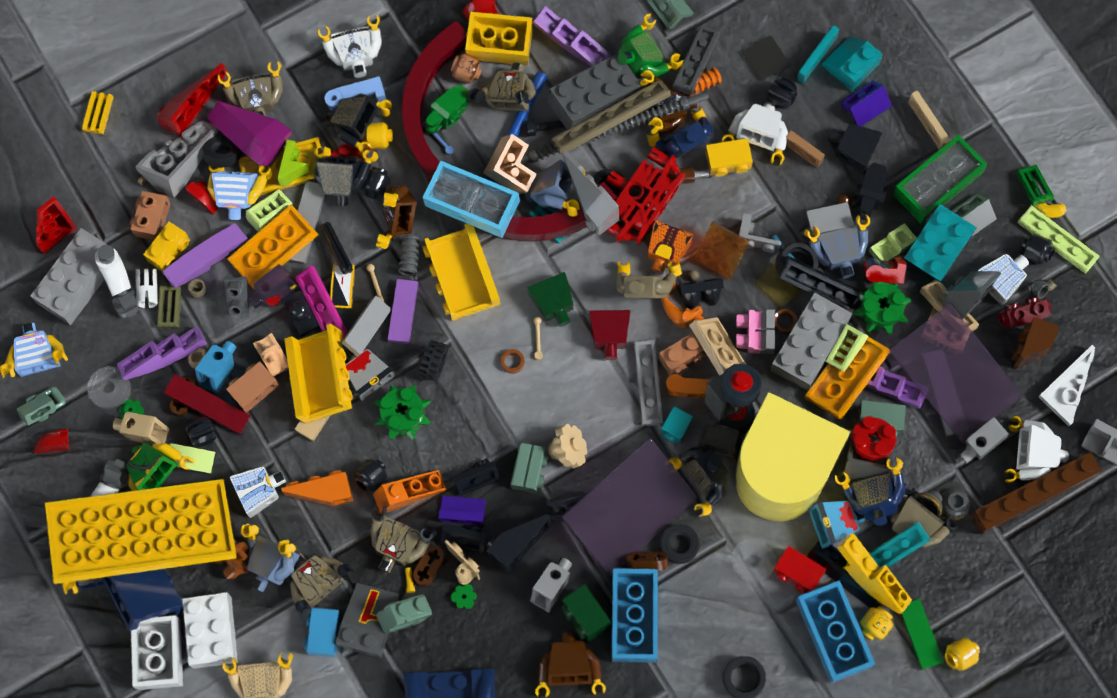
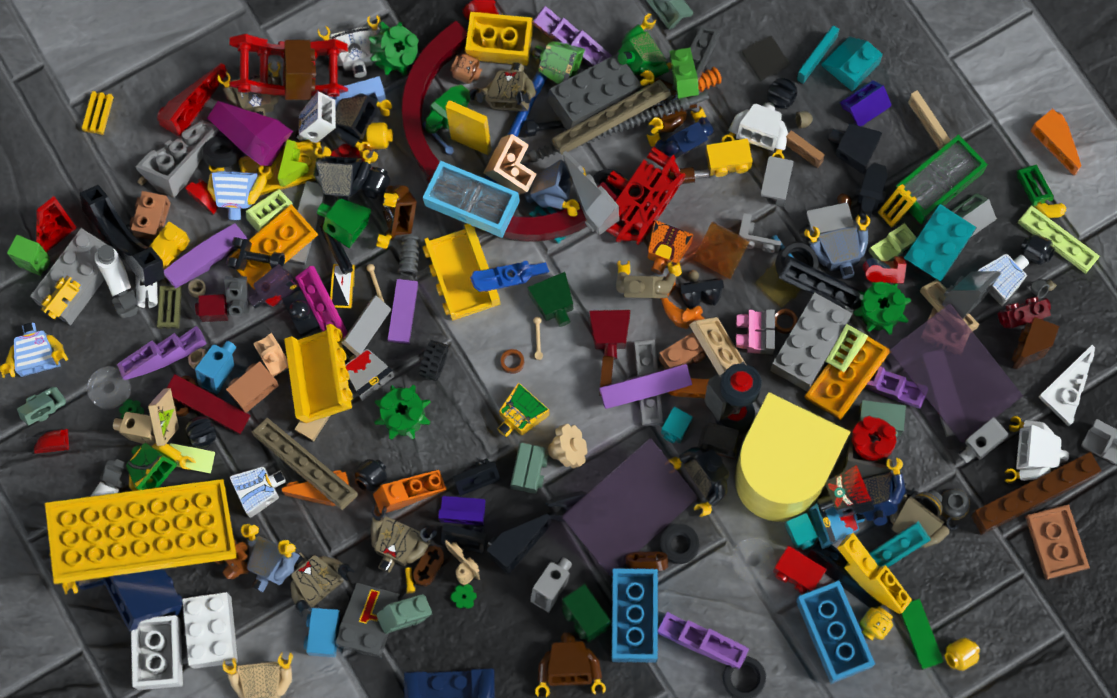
(29, 255): none -> bright green brick
(54, 302): none -> yellow hinge
(138, 257): none -> black arch
(163, 417): none -> tan tile
(212, 308): none -> dark red brick
(245, 254): none -> black bar
(248, 43): none -> red fence
(299, 70): none -> reddish brown brick
(304, 463): none -> dark tan tile
(316, 118): none -> white torso
(344, 220): none -> green torso
(393, 48): none -> green brick
(468, 127): none -> yellow tile
(497, 277): none -> blue piece
(521, 412): none -> torso
(559, 60): none -> bright green torso
(606, 372): none -> reddish brown beam
(645, 386): none -> medium lavender slope
(684, 72): none -> bright green brick
(703, 641): none -> medium lavender slope
(777, 179): none -> light grey panel
(801, 532): none -> teal brick
(803, 119): none -> dark tan hinge
(847, 494): none -> torso
(905, 196): none -> yellow tile
(1056, 137): none -> orange slope
(1057, 542): none -> nougat tile

